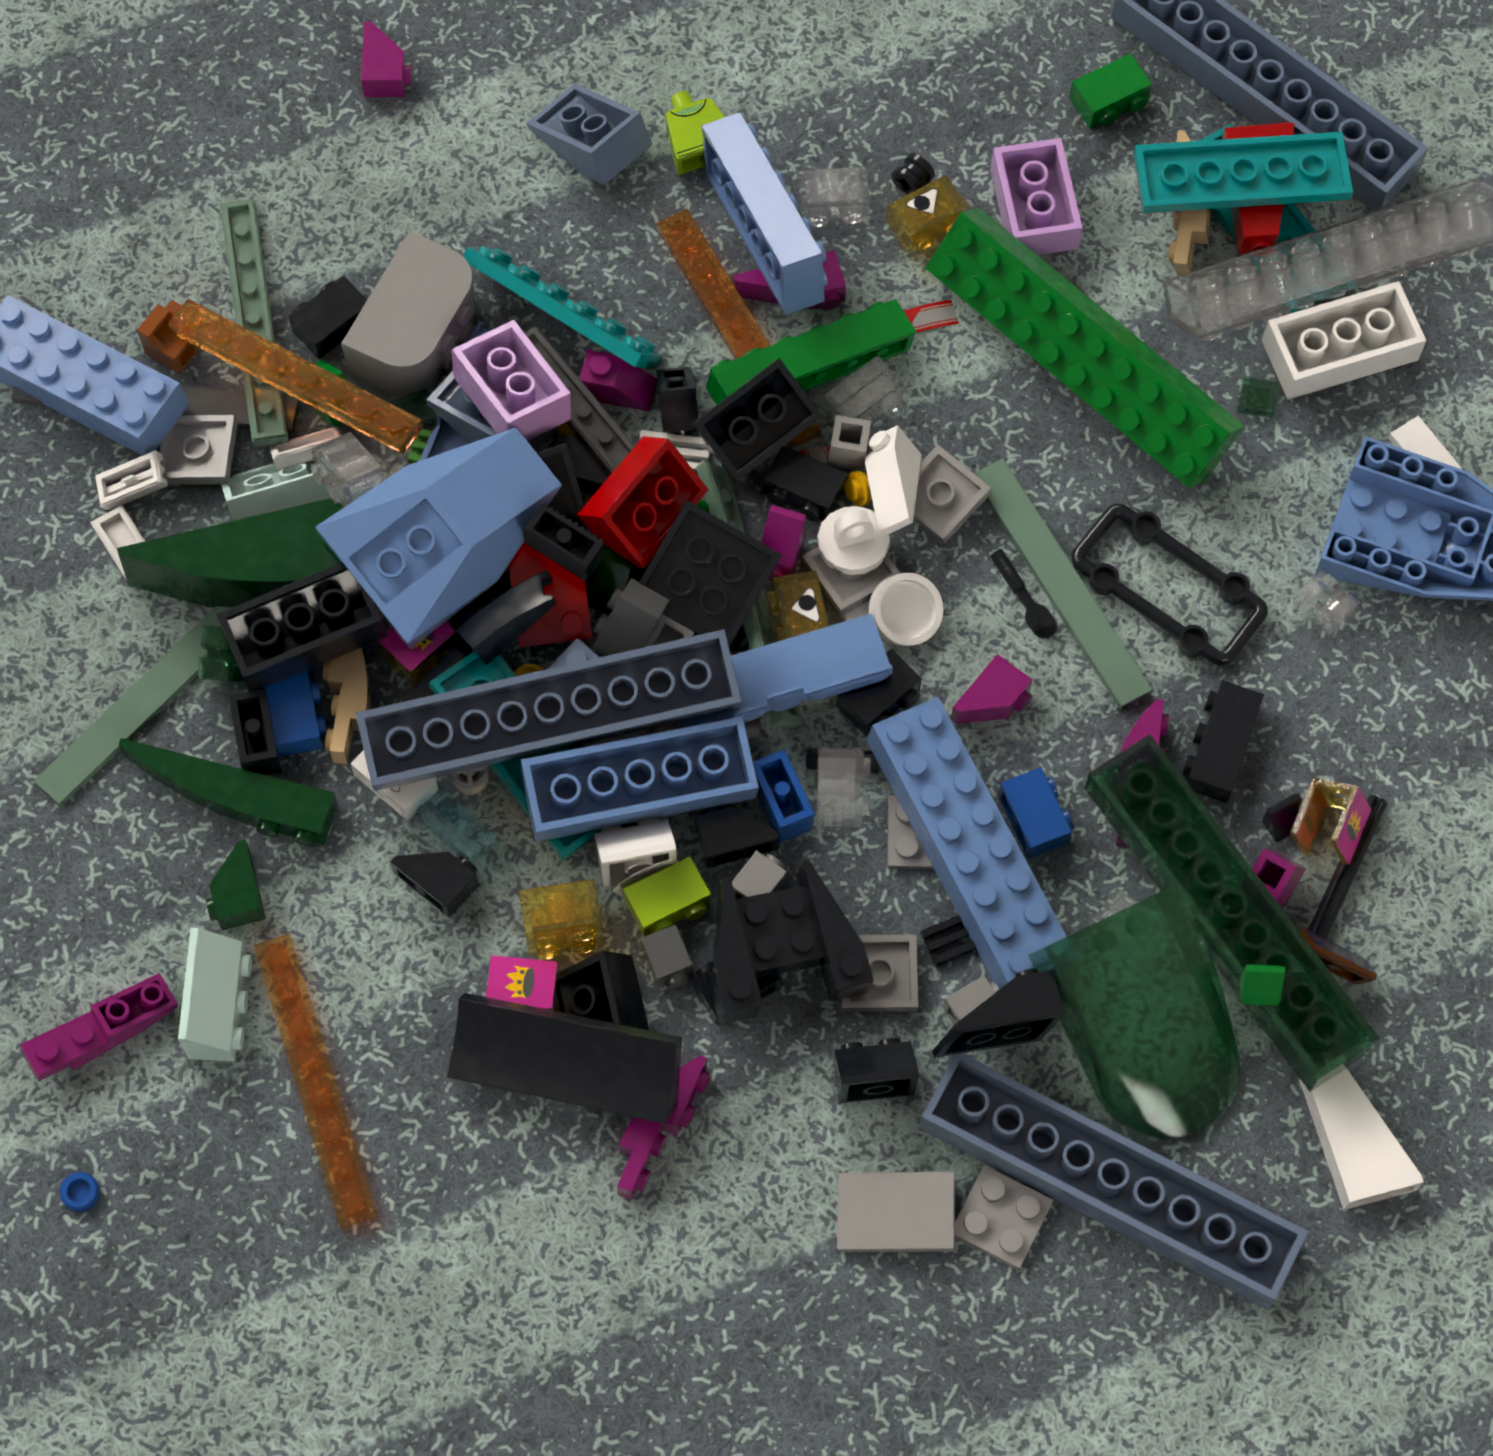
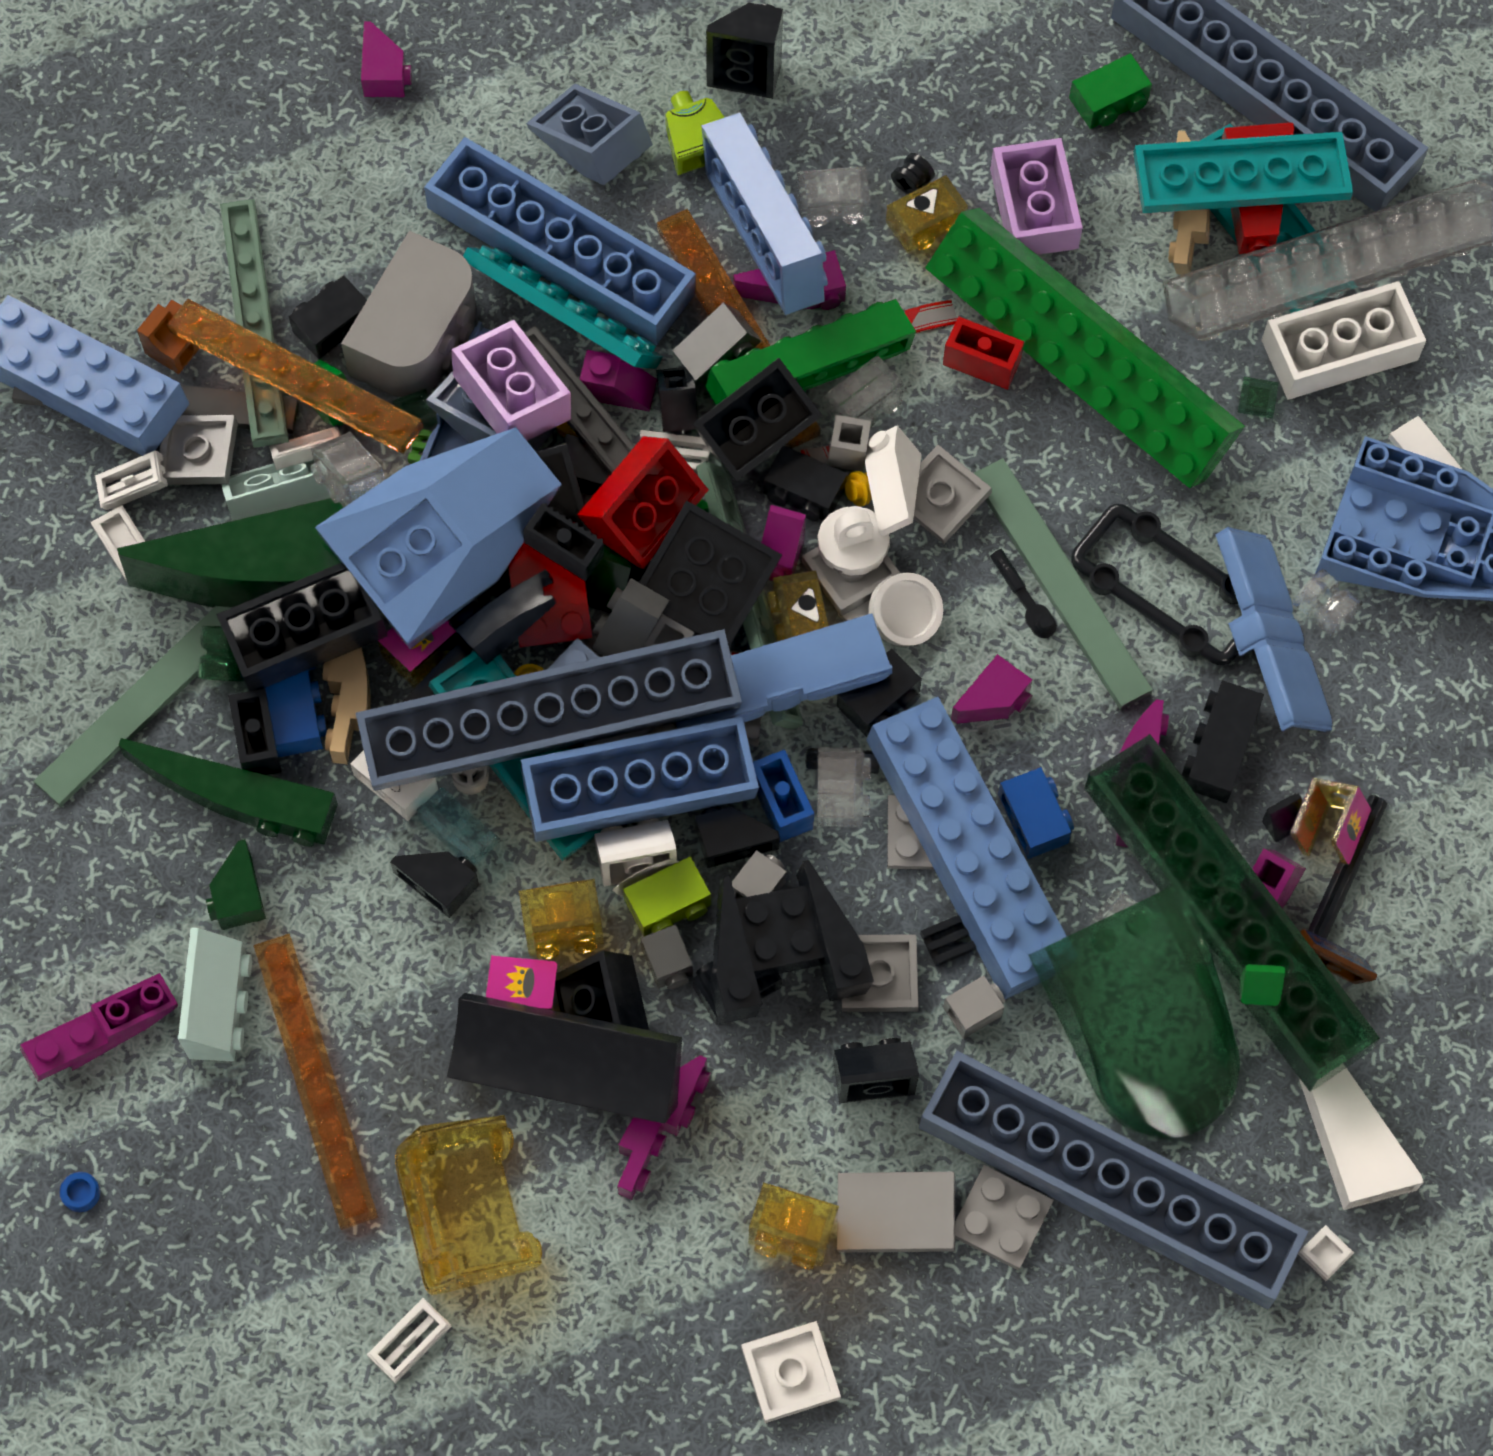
(433, 1337): none -> white tile
(462, 1204): none -> clear yellow windscreen
(560, 240): none -> medium blue brick
(718, 338): none -> brick
(745, 50): none -> black slope
(790, 1372): none -> white plate
(792, 1226): none -> clear yellow brick
(983, 353): none -> red brick
(1012, 1016): black slope -> none
(1272, 631): none -> medium blue piece
(1325, 1253): none -> white tile

